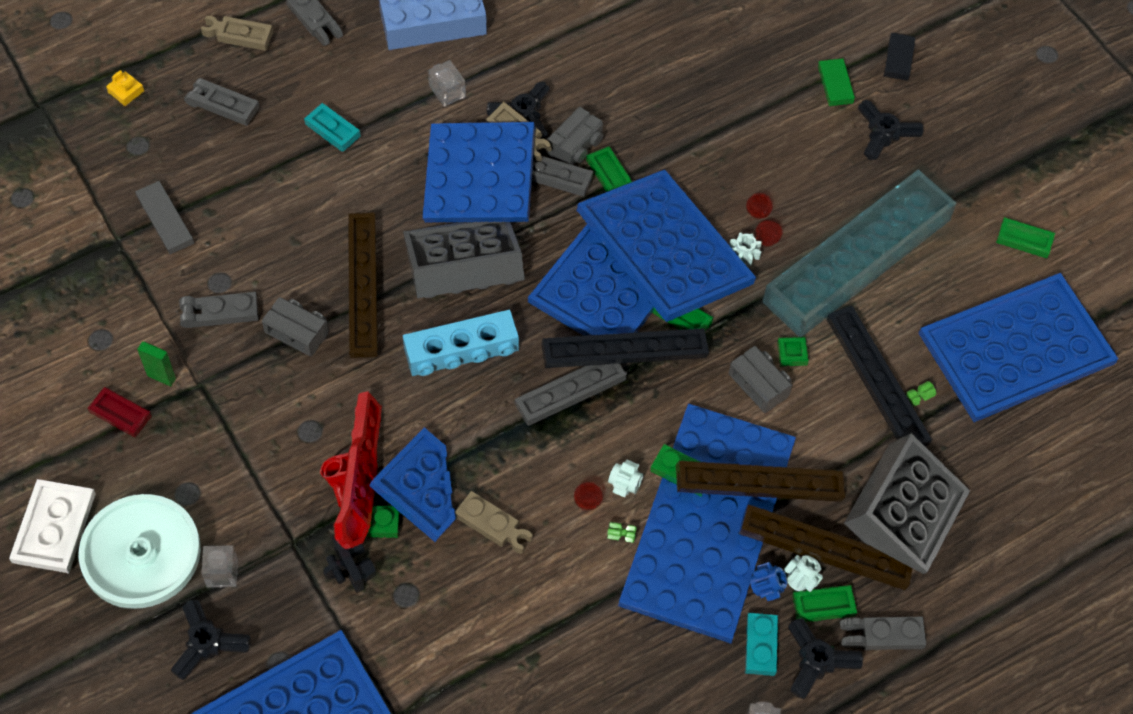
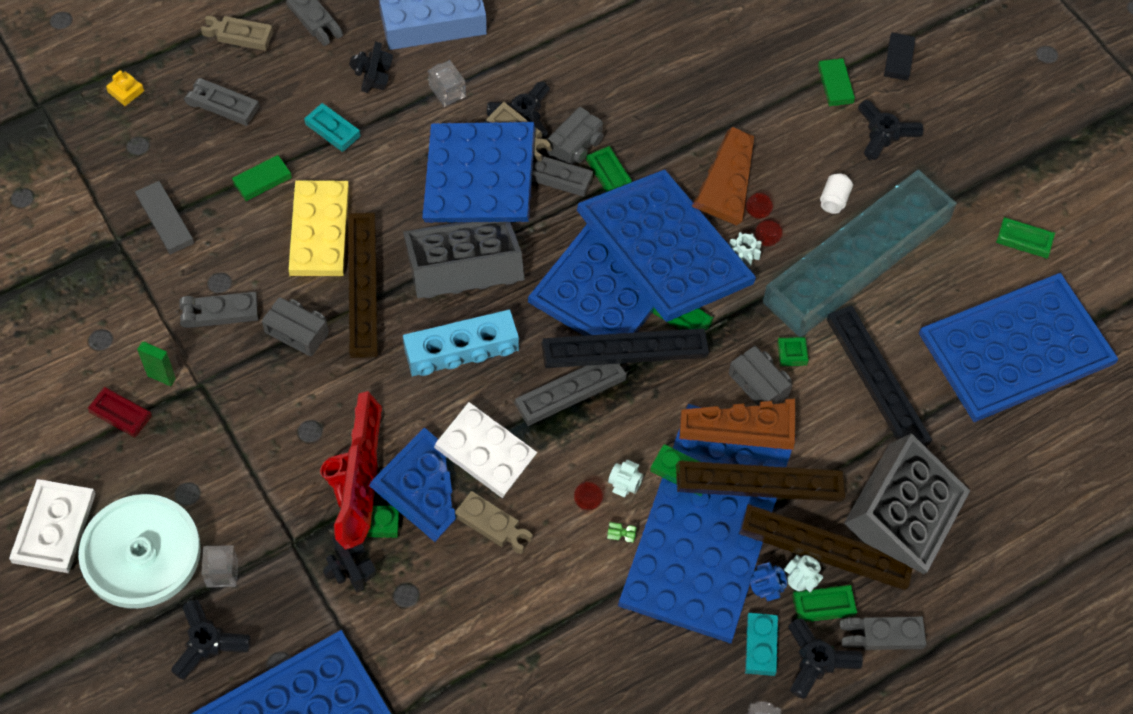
(261, 178): none -> green tile
(319, 228): none -> light yellow plate
(369, 66): none -> black hips
(485, 450): none -> white plate
(726, 184): none -> dark orange wing
(759, 426): none -> dark orange wing
(836, 193): none -> white brick
(925, 392): bright green piece -> none

